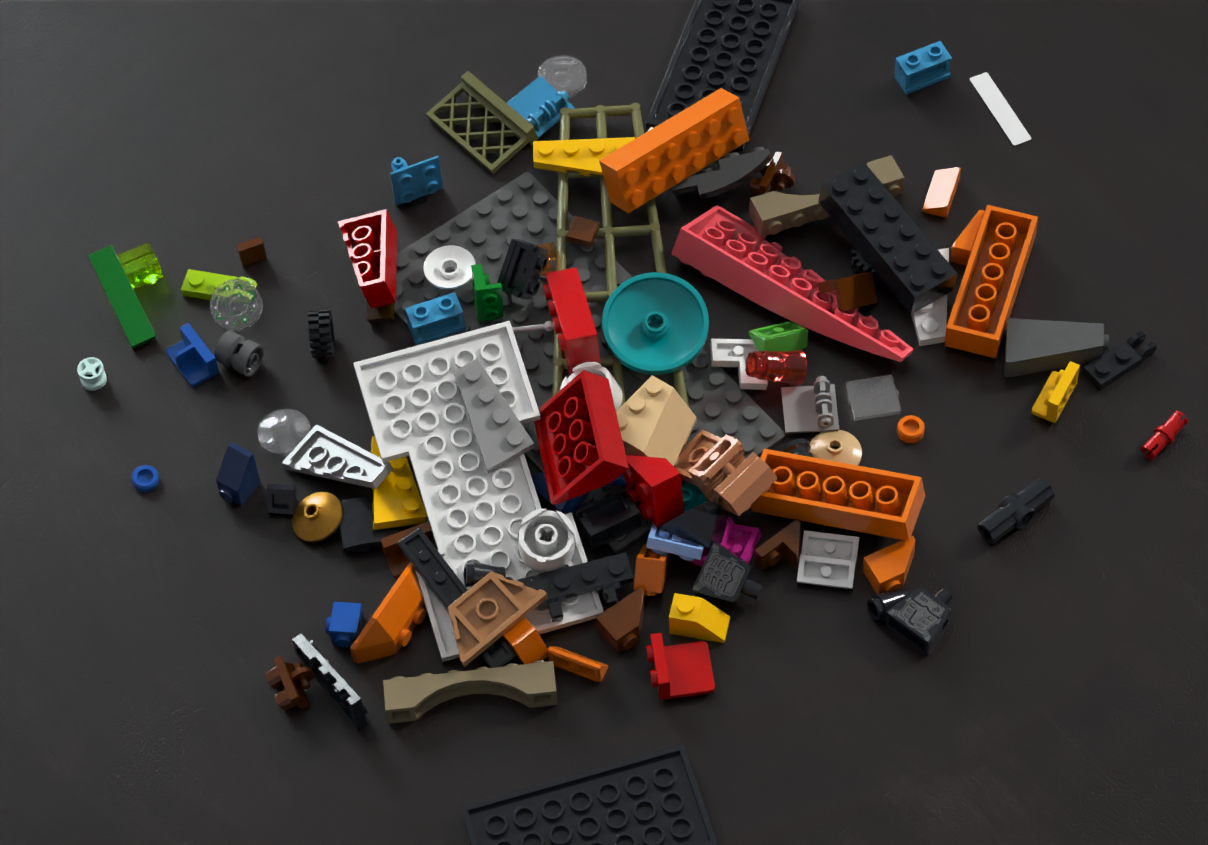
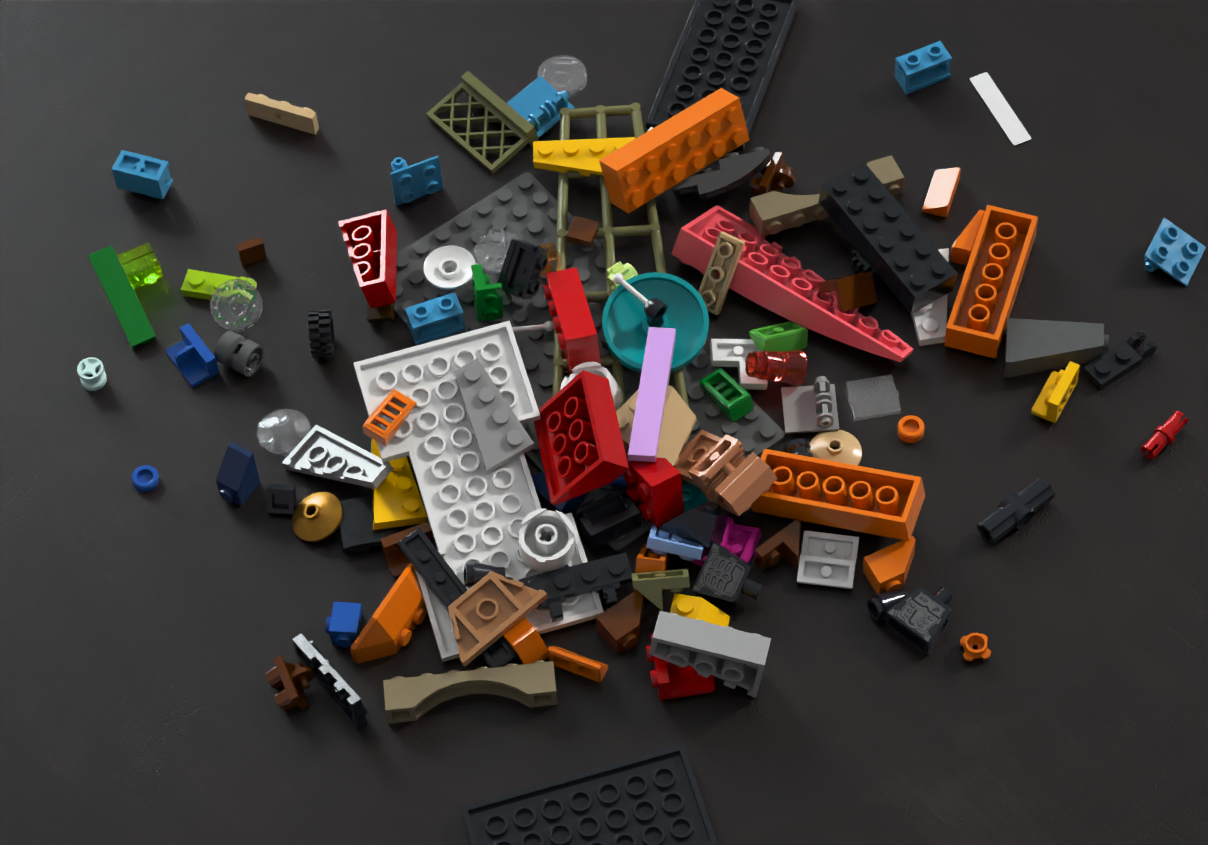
(142, 174): none -> dark azure hinge
(281, 113): none -> tan tile
(378, 434): none -> orange slope
(492, 249): none -> clear dish
(626, 270): none -> yellowish green gear
(652, 394): none -> lavender tile
(652, 583): none -> olive slope
(653, 308): none -> hinge
(711, 650): none -> light grey wedge
(725, 260): none -> tan tile
(735, 407): none -> green slope
(978, 640): none -> orange plate
(1173, 252): none -> dark azure hinge

